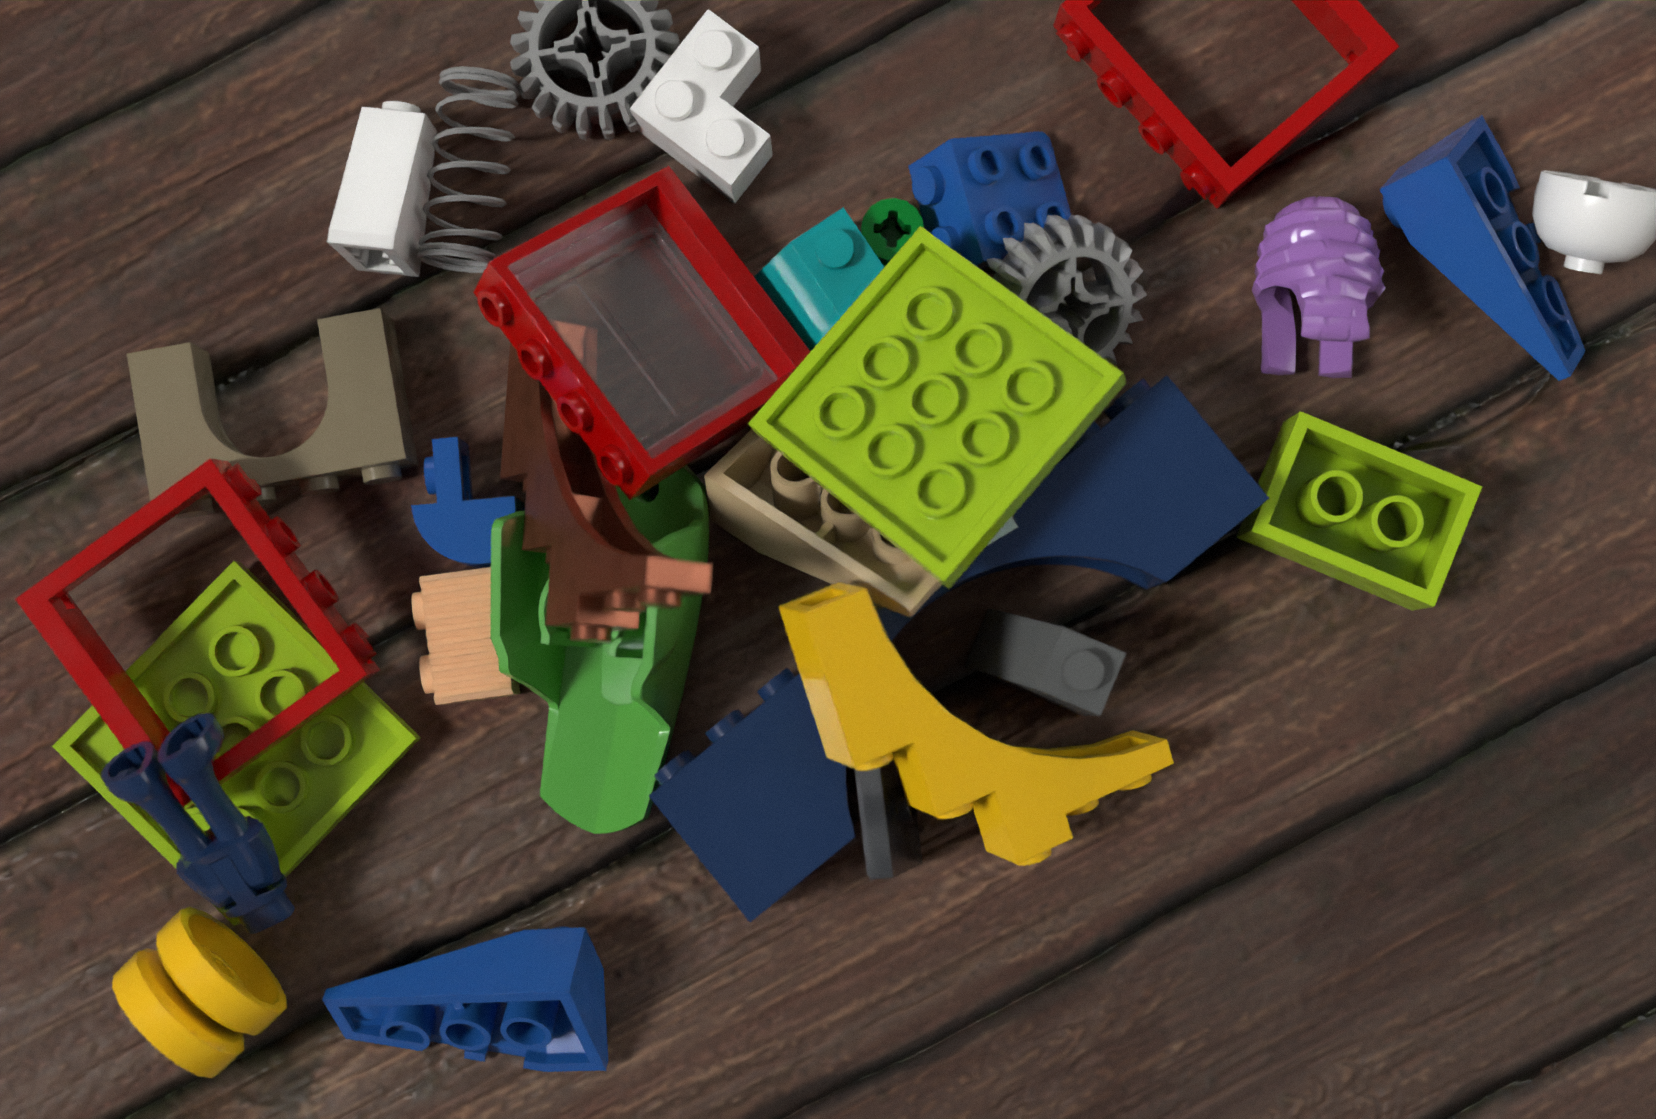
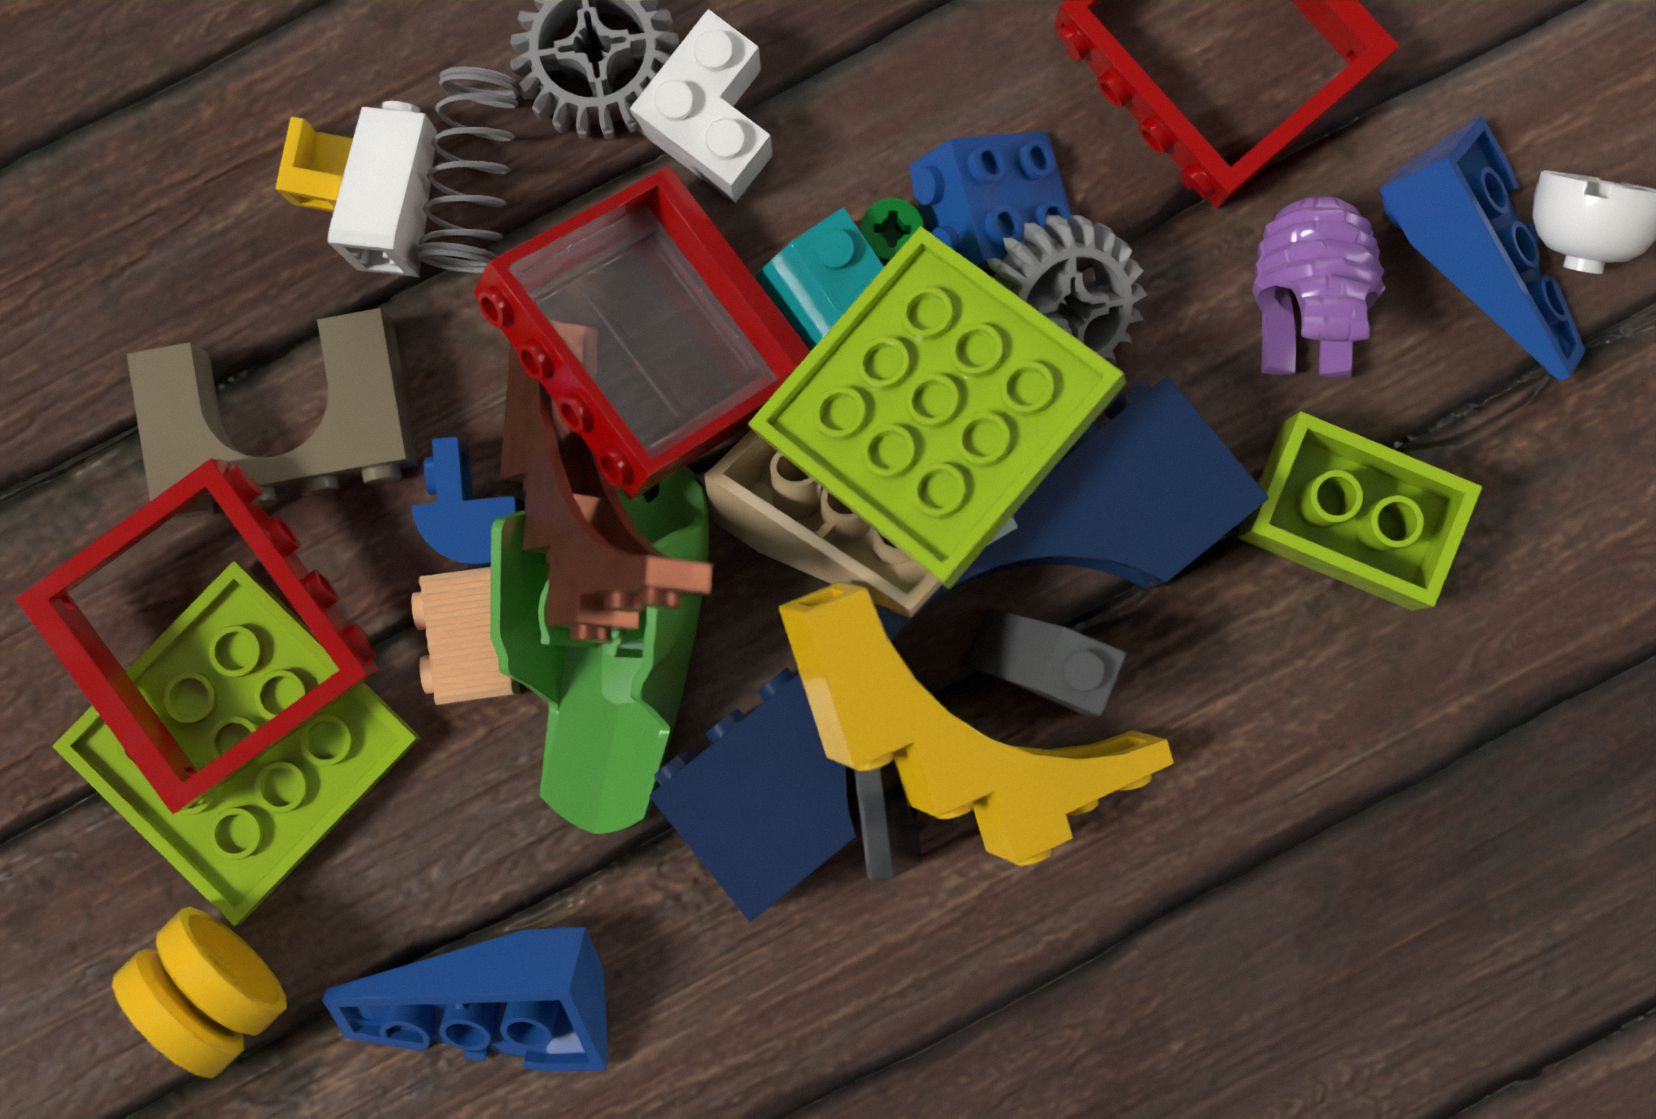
(232, 860): dark blue piece -> none
(312, 166): none -> yellow panel

